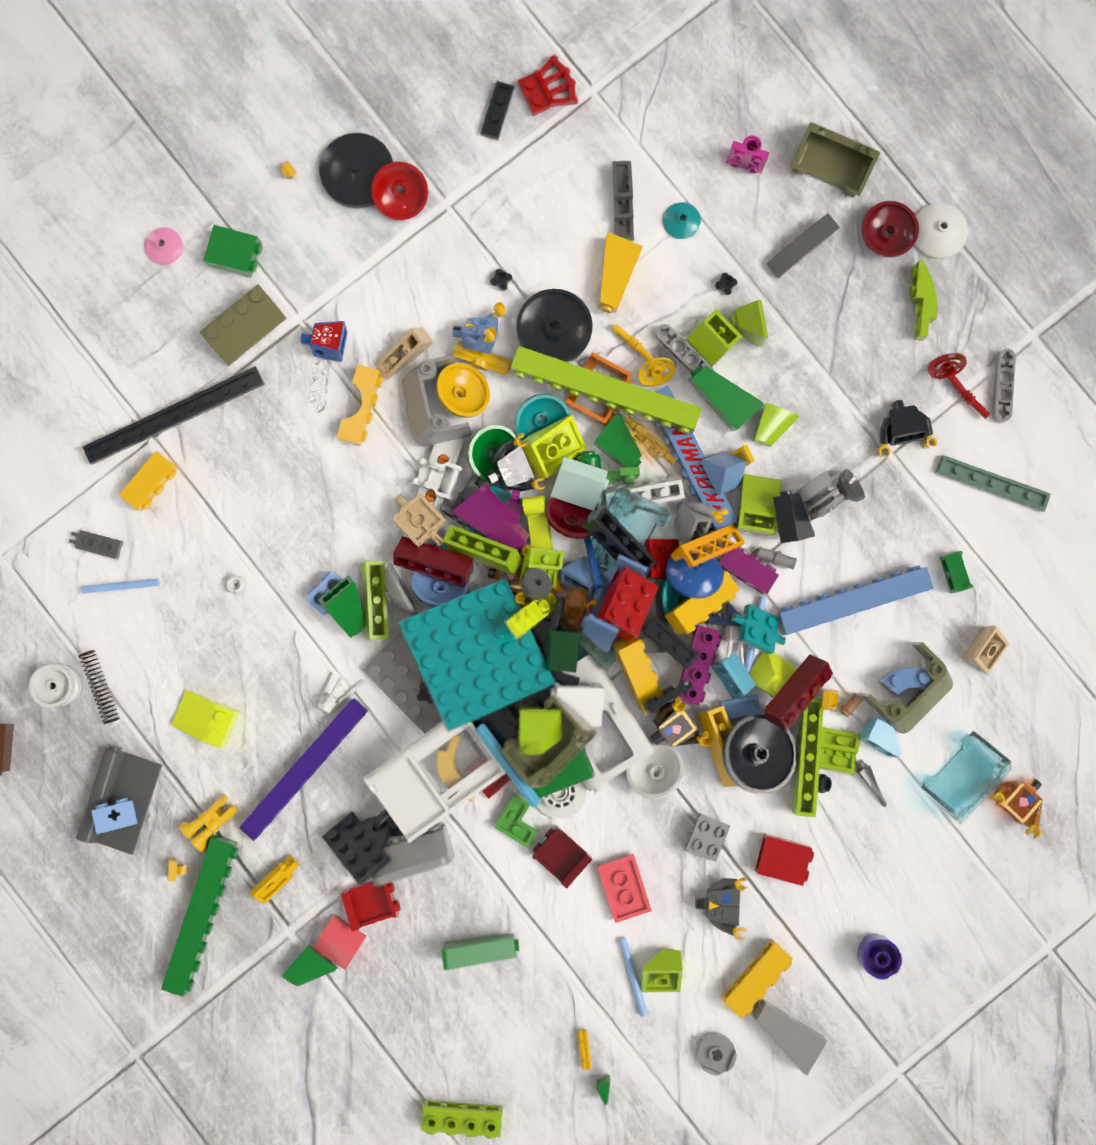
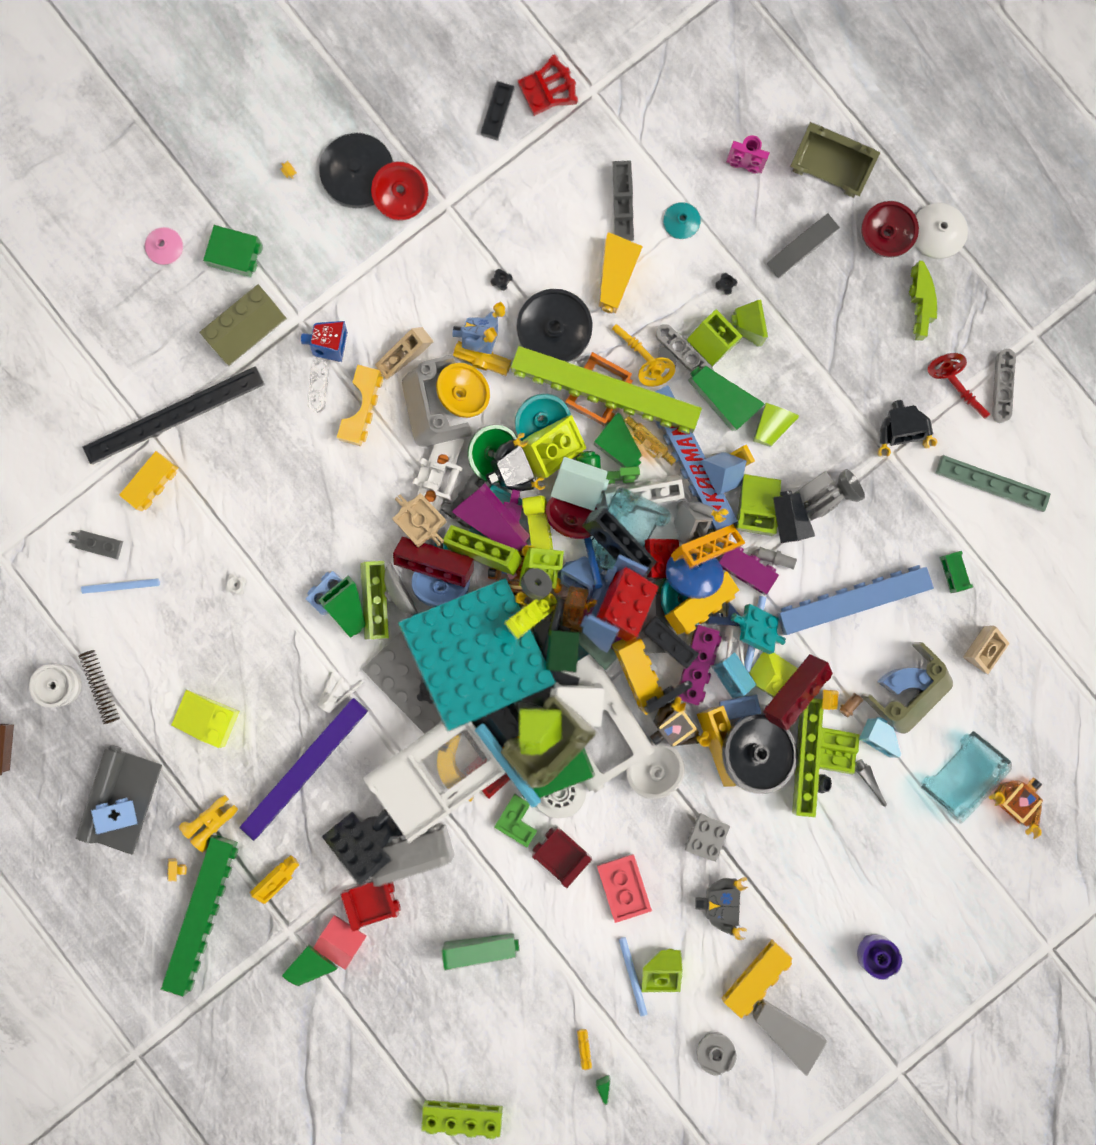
(784, 859): red brick -> none

